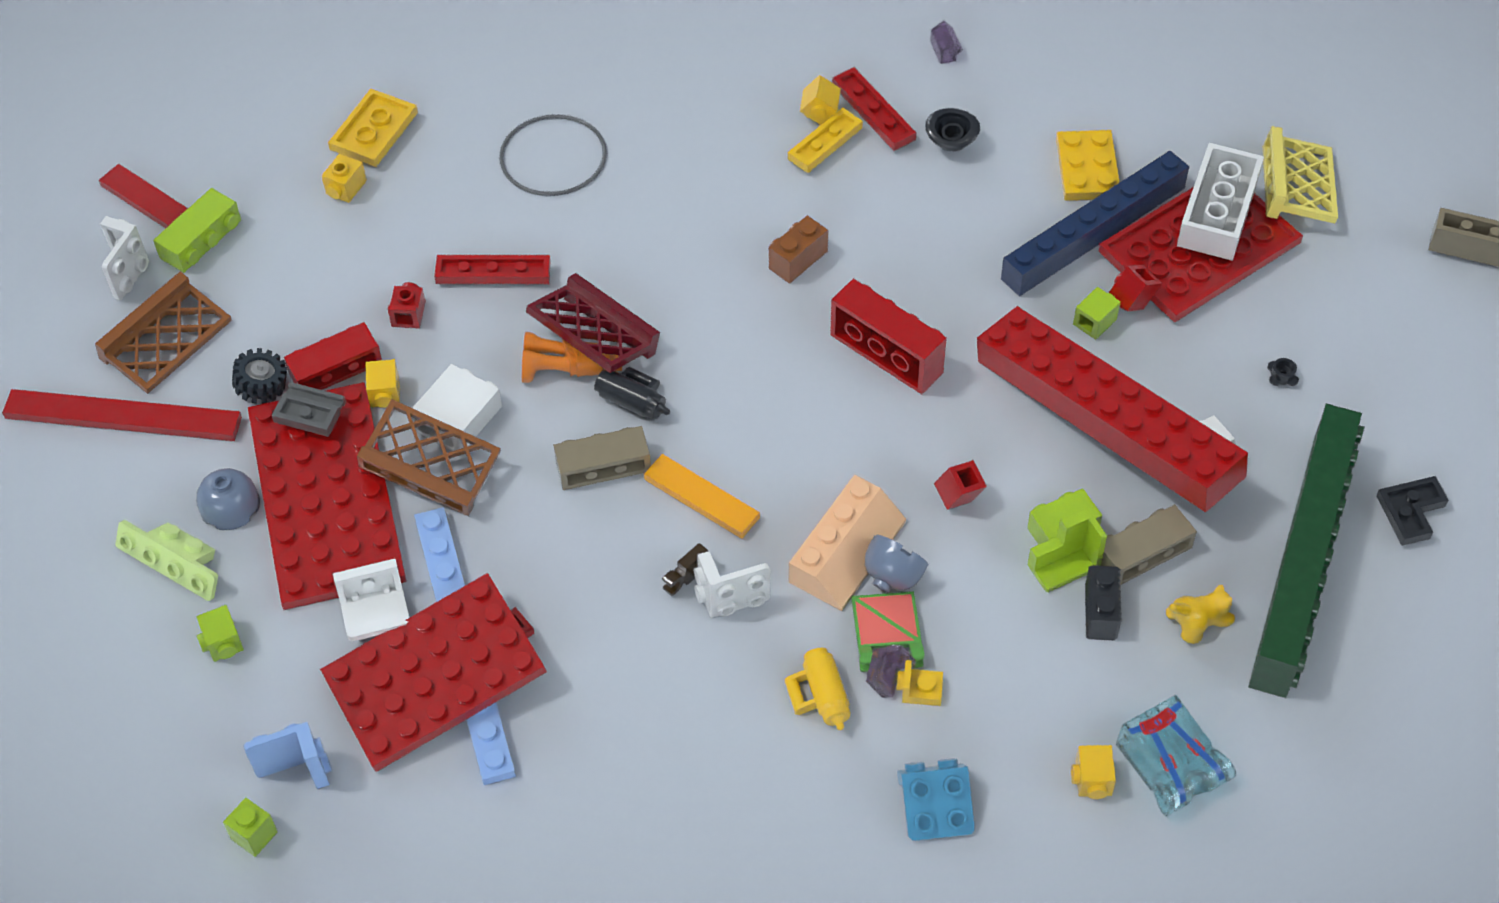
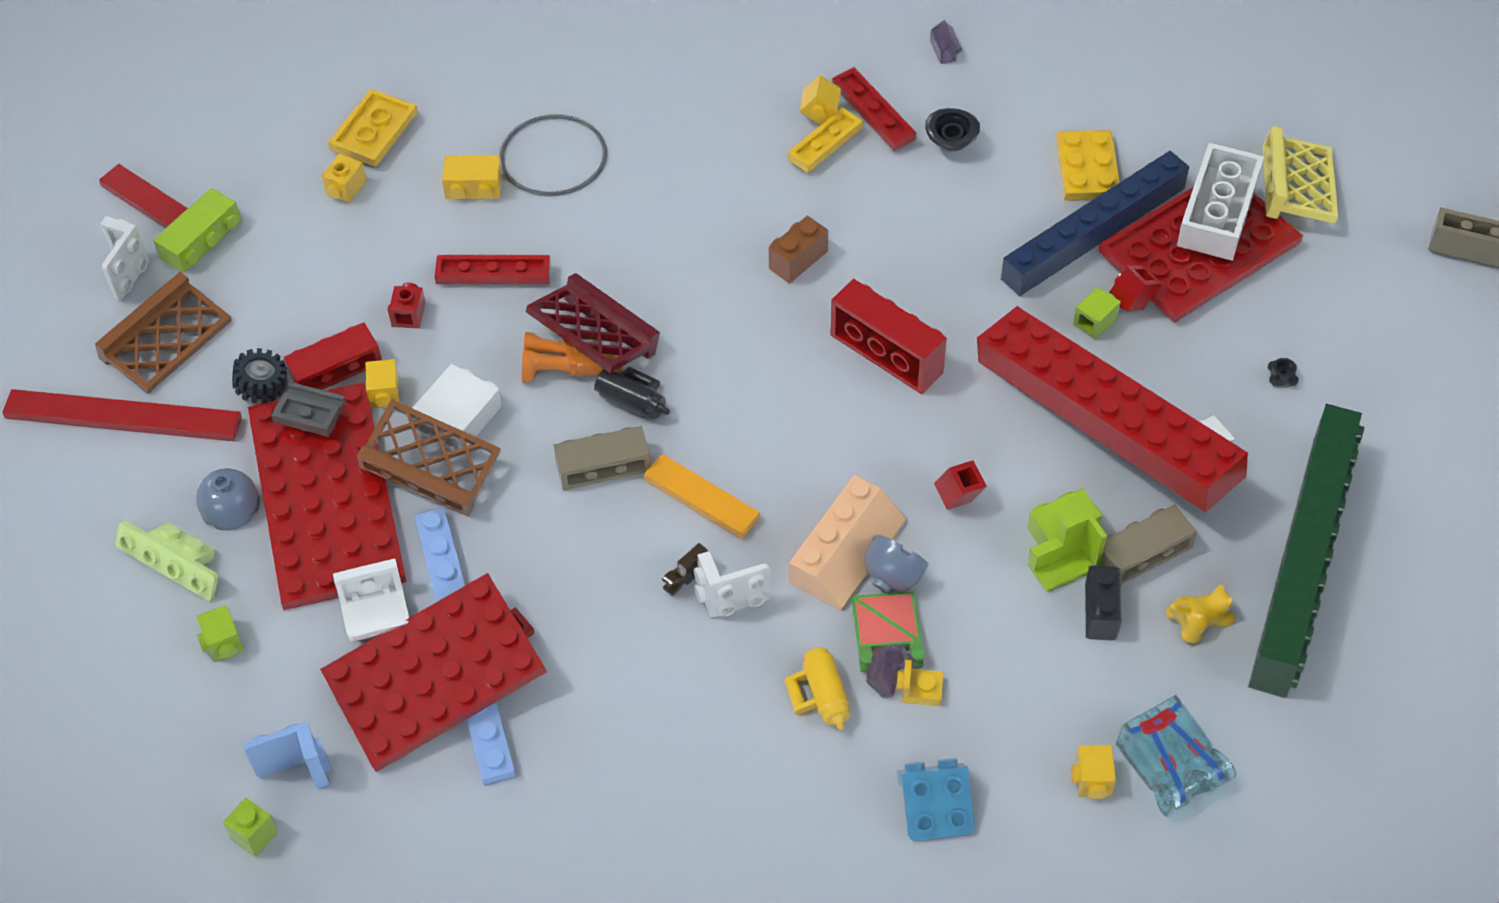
(472, 176): none -> yellow brick
(1406, 504): black plate -> none

